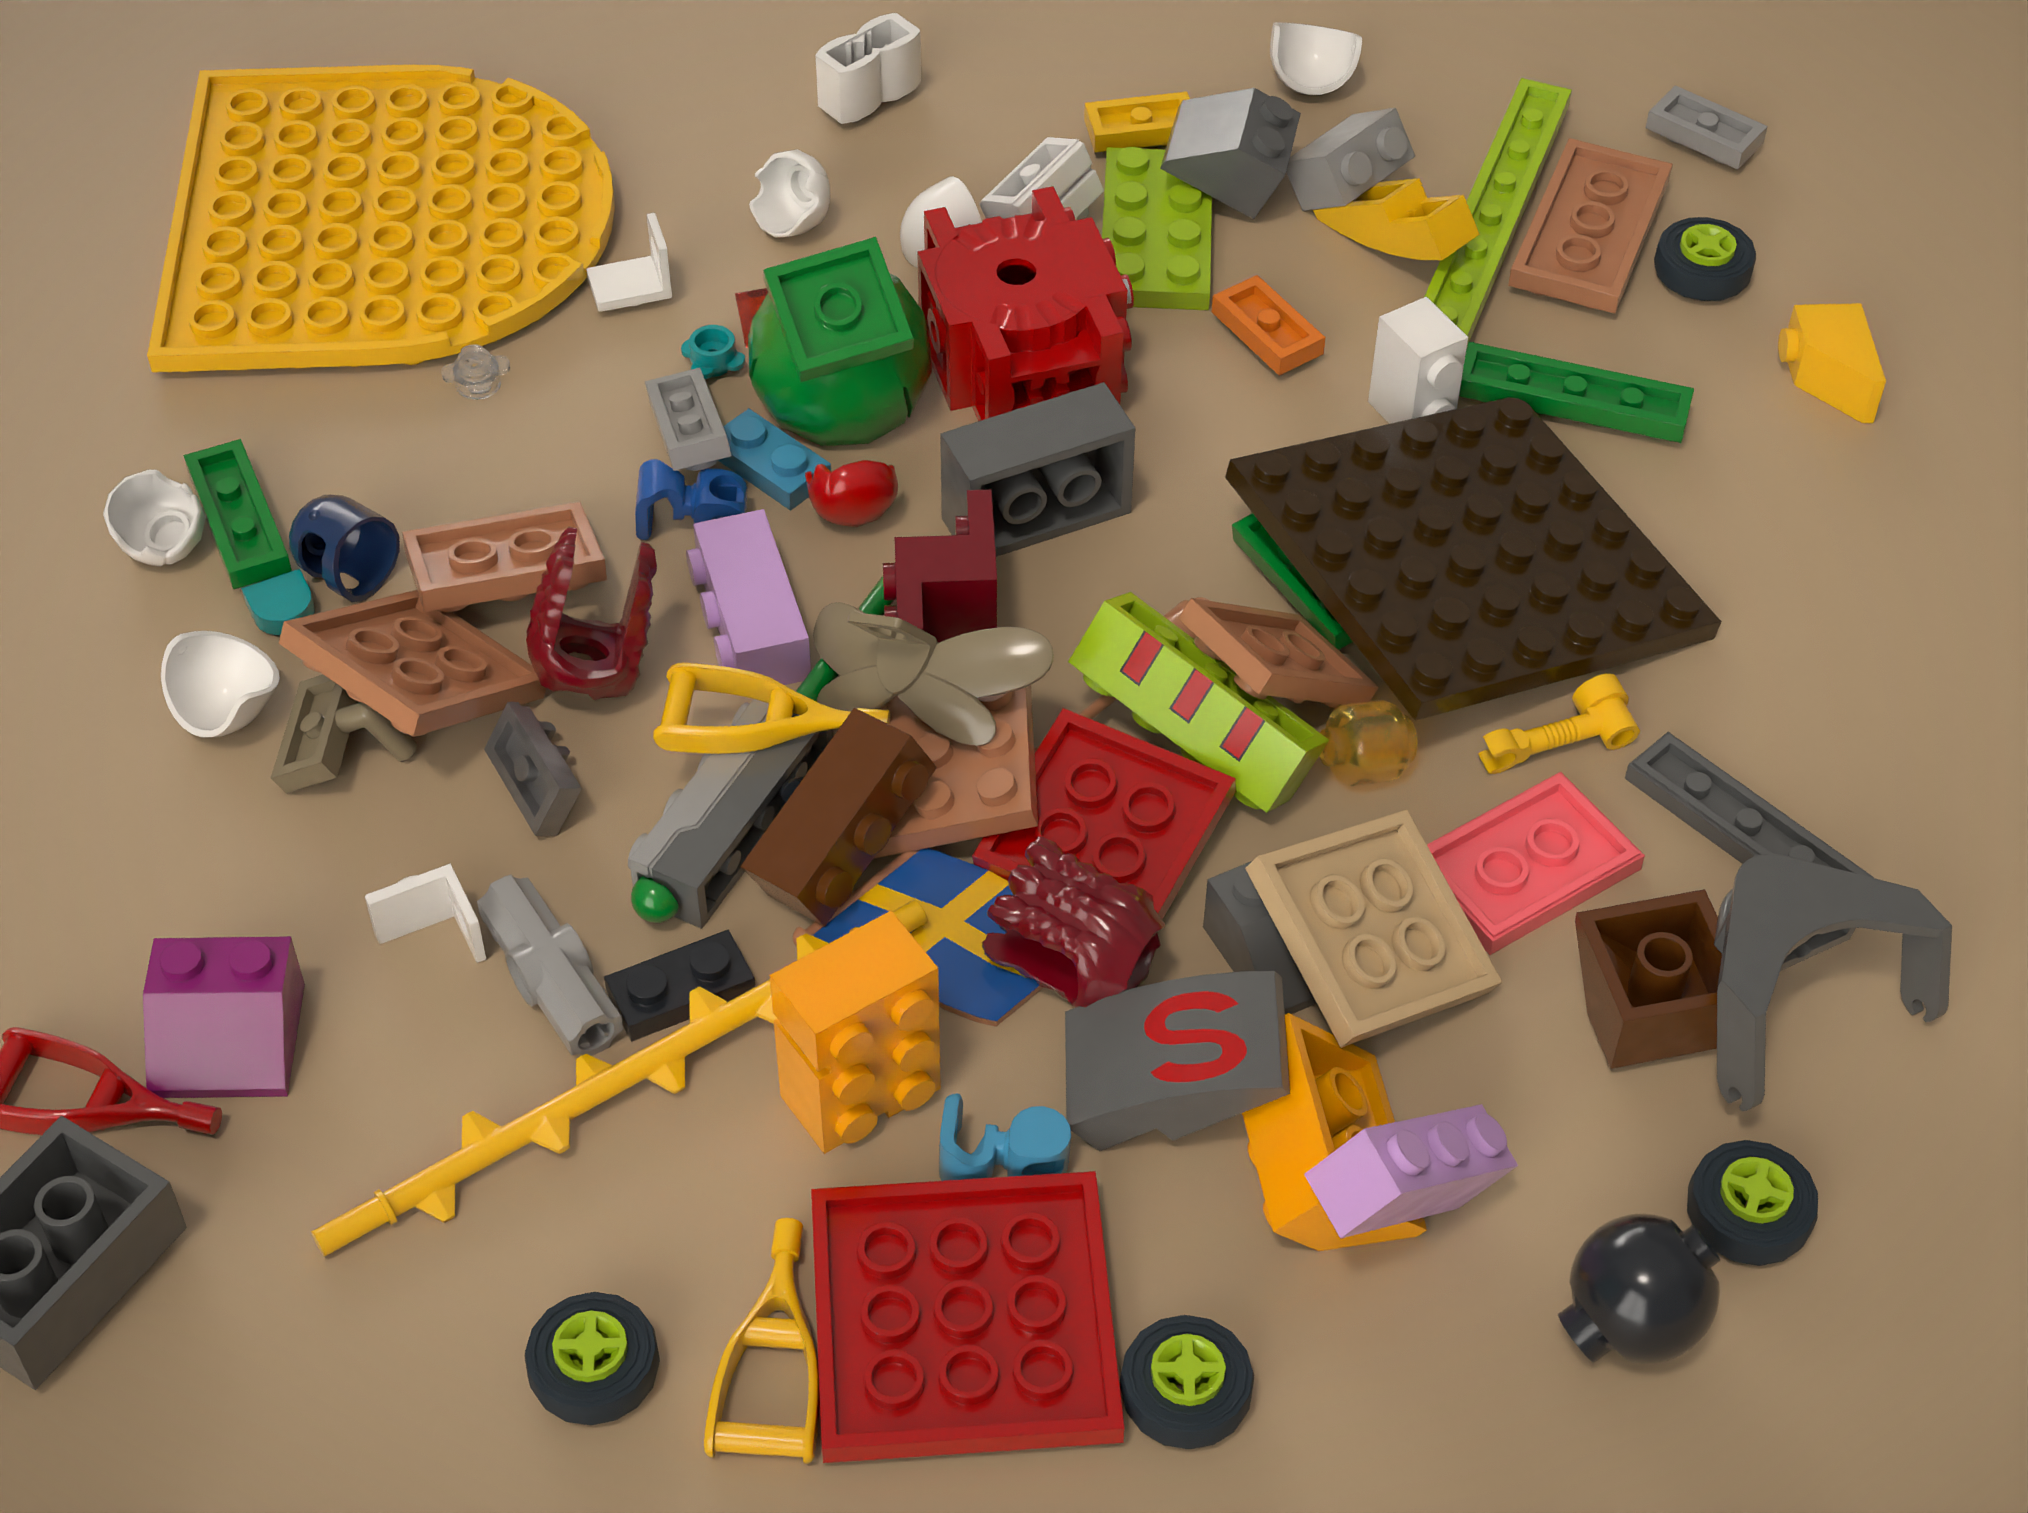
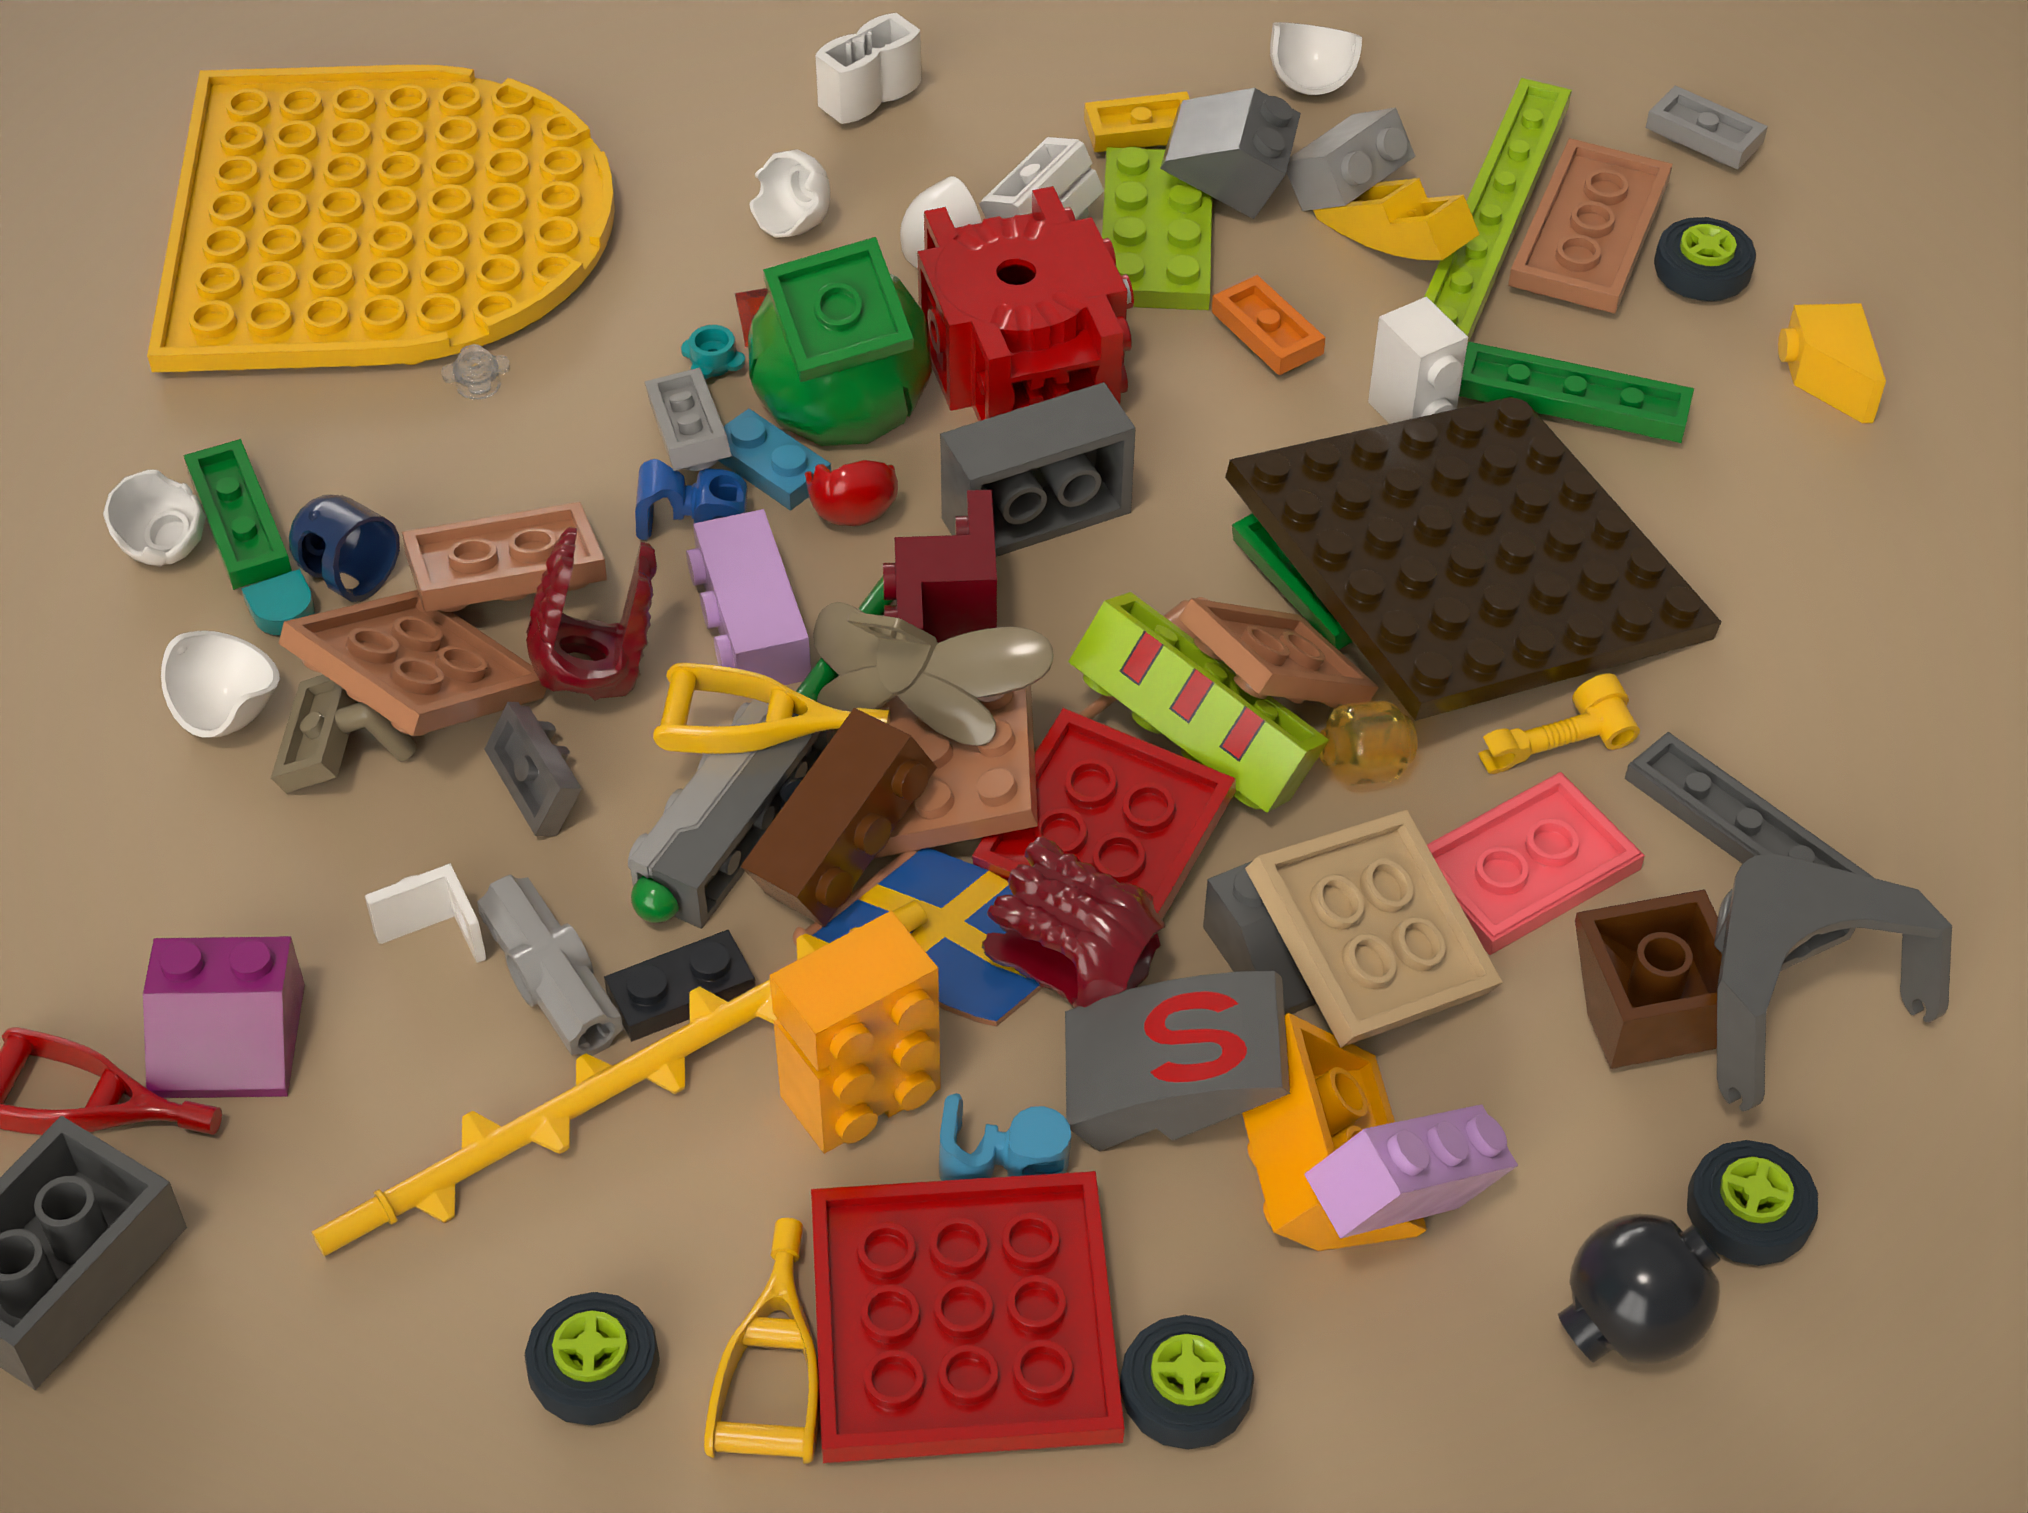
(636, 279): white bracket -> none

